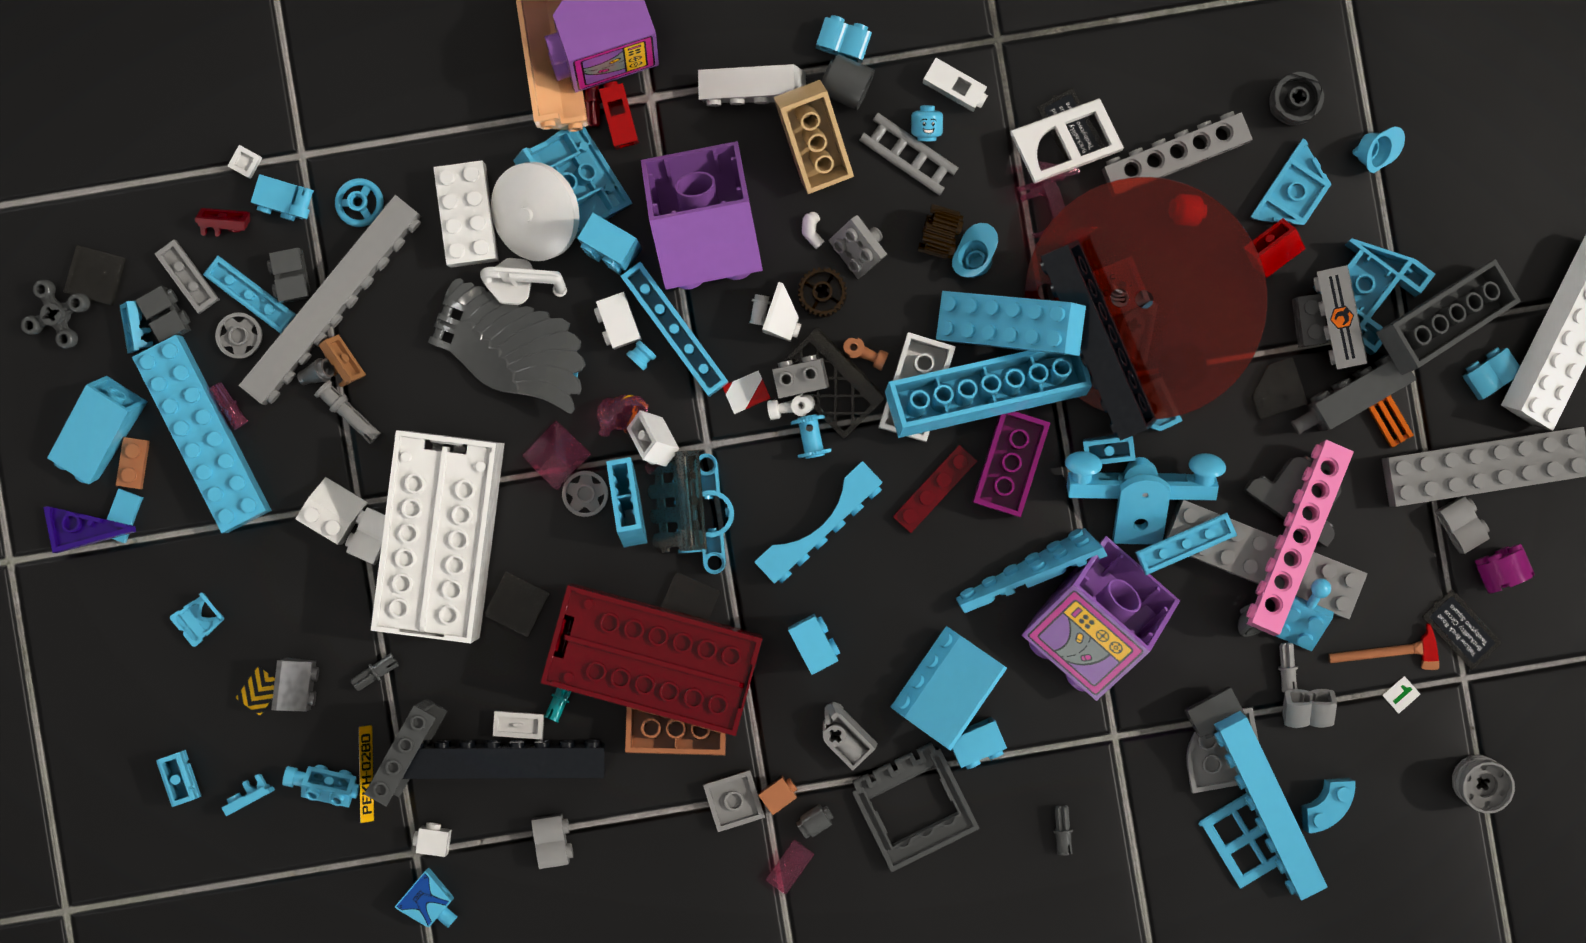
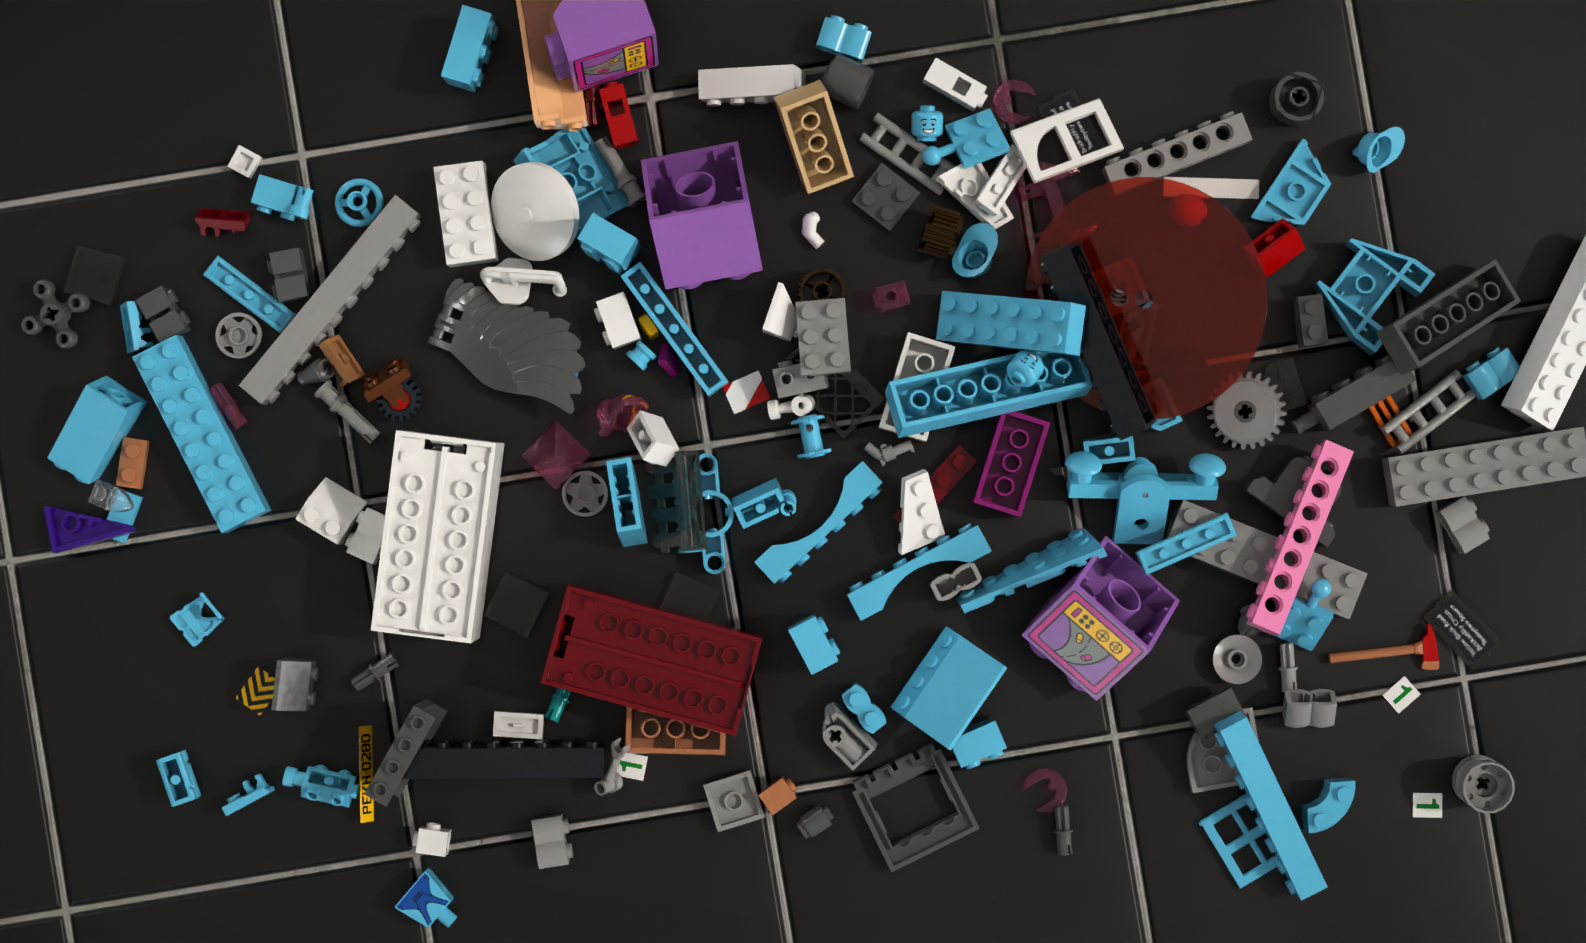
(110, 497): none -> clear plate
(187, 276): light grey plate -> none
(393, 390): none -> reddish brown plate
(470, 49): none -> medium azure brick
(612, 779): none -> light grey brick
(626, 181): none -> light grey pin
(632, 766): none -> white sticker
(648, 327): none -> yellow tile
(668, 360): none -> magenta tile
(759, 309): white pin -> none
(763, 503): none -> medium azure hinge
(789, 866): clear pink plate -> none
(823, 337): none -> light grey plate
(855, 349): nougat leg -> none
(858, 246): light grey plate -> none
(868, 713): none -> medium azure brick
(885, 197): none -> dark grey plate
(888, 452): none -> light grey piece
(900, 301): none -> clear pink brick
(920, 513): none -> white wing
(949, 584): none -> light grey brick
(964, 547): none -> medium azure arch
(966, 186): none -> white wing
(973, 140): none -> medium azure plate
(1001, 98): none -> clear pink head
(1001, 182): none -> white plate
(1025, 368): none -> medium azure head
(1057, 782): none -> clear pink head
(1223, 187): none -> white sticker
(1249, 662): none -> light grey dish
(1260, 422): none -> light grey gear
(1341, 317): light grey brick -> none
(1413, 411): none -> light grey bar
(1427, 805): none -> white sticker
(1505, 568): magenta brick -> none

